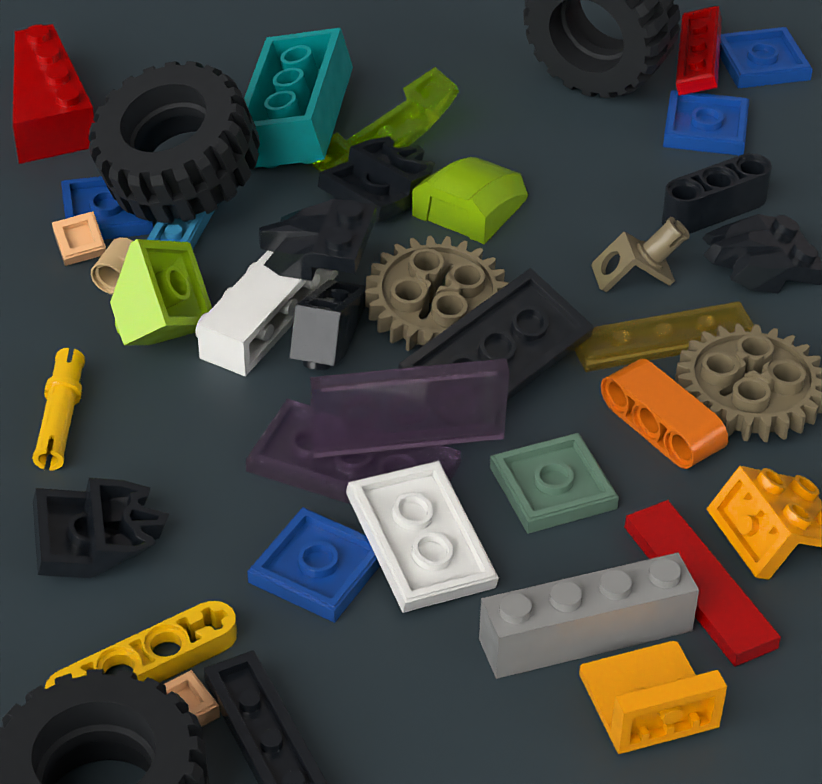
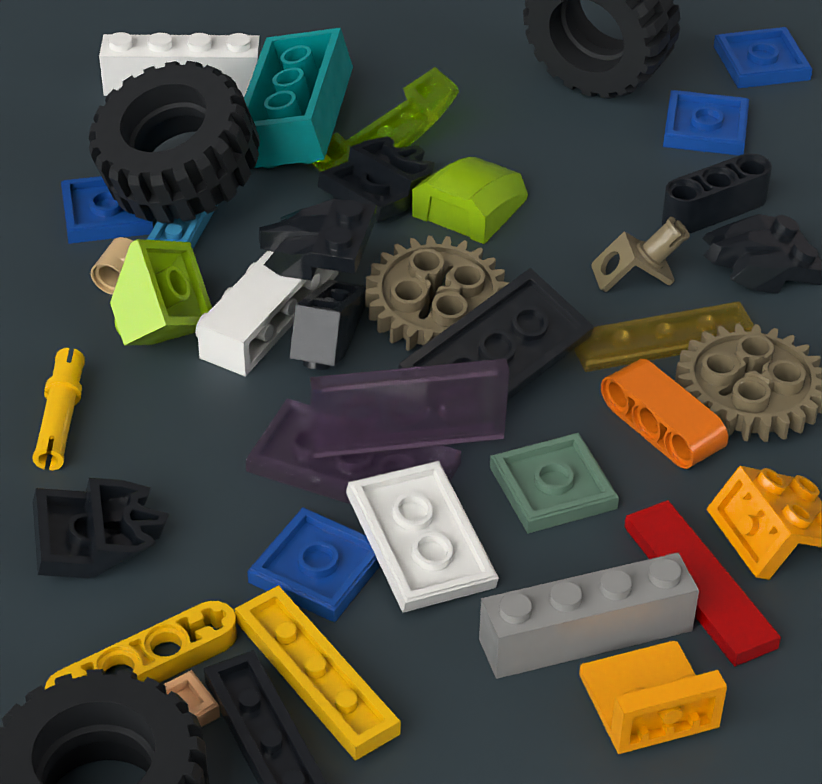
(48, 98): red wedge -> none
(79, 238): light nougat tile -> none
(130, 54): none -> white brick
(318, 672): none -> yellow plate
(699, 51): red tile -> none

